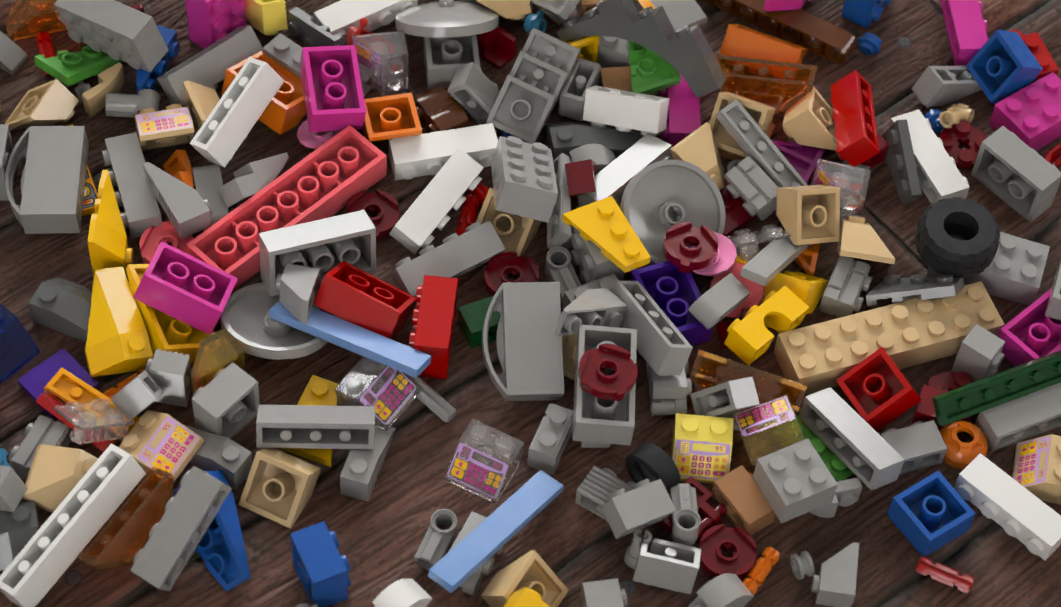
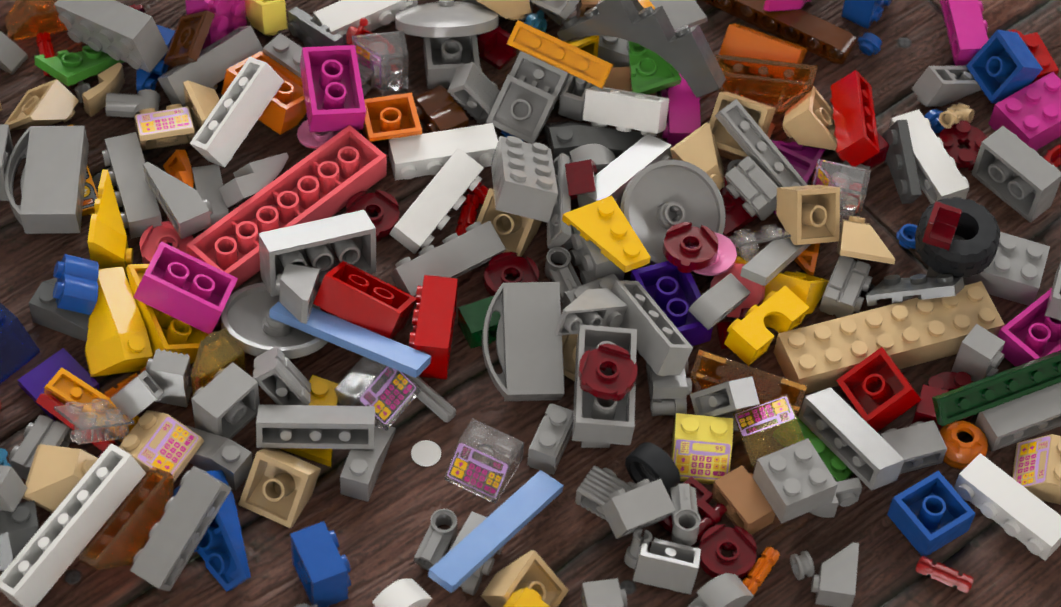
(76, 284): none -> blue brick
(189, 38): none -> reddish brown tile
(281, 378): none -> light grey brick
(426, 453): none -> white sticker
(560, 54): none -> light orange tile
(906, 232): none -> blue plate
(942, 225): none -> dark red panel

